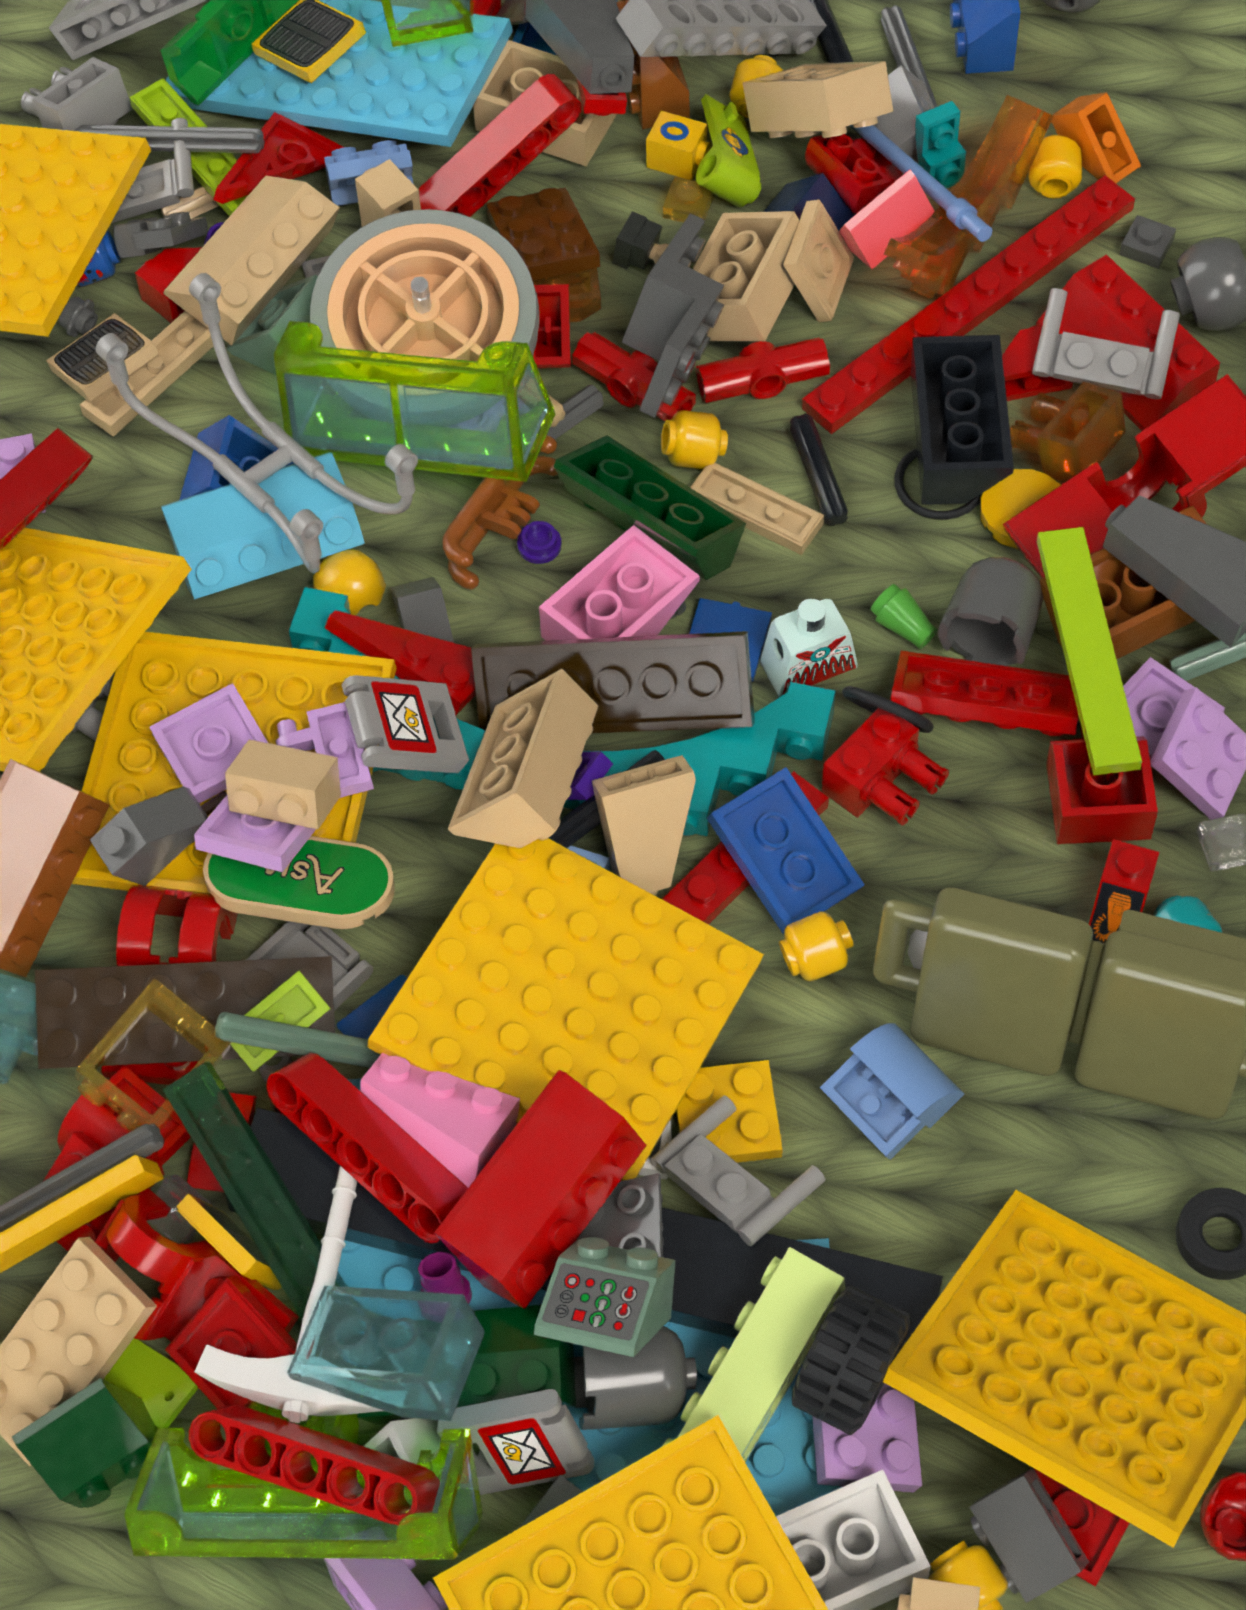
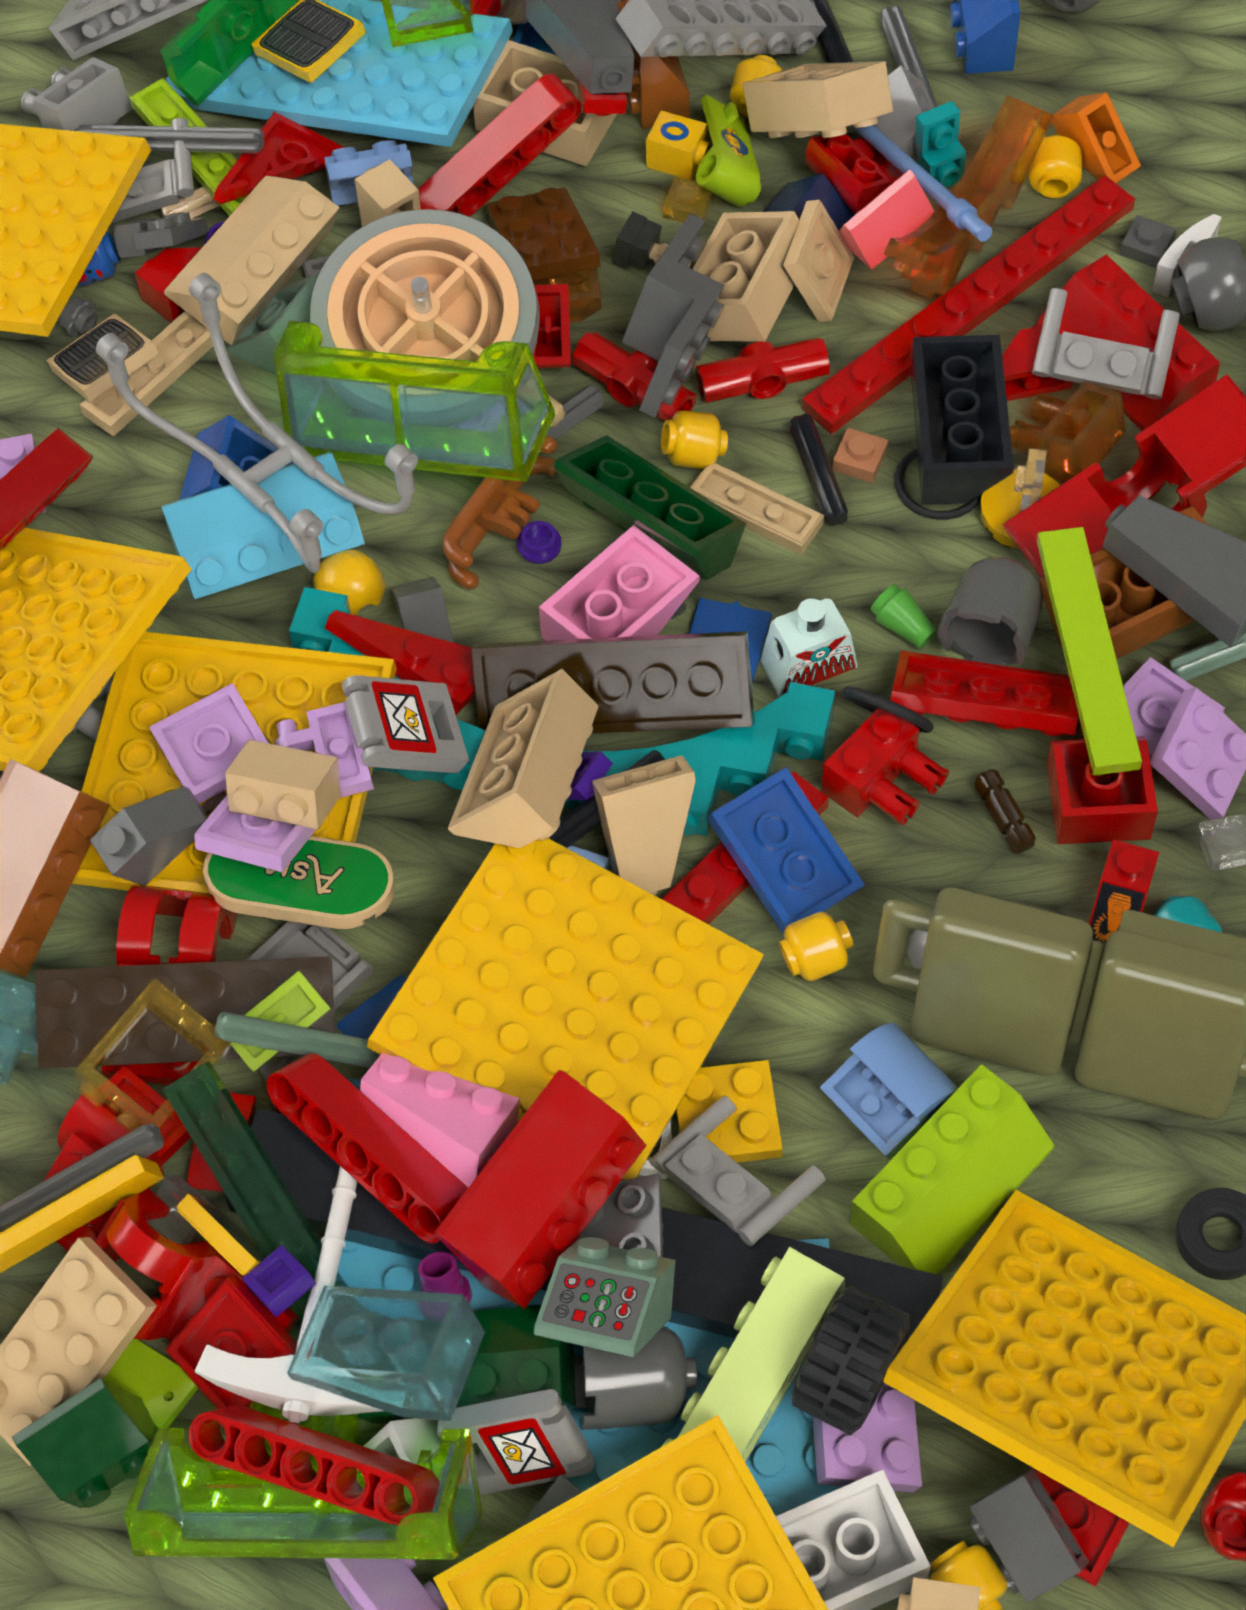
(278, 1281): none -> dark purple plate
(860, 455): none -> nougat plate
(952, 1175): none -> lime slope
(1005, 811): none -> dark brown axle
(1030, 477): none -> clear plate
(1167, 266): none -> white slope

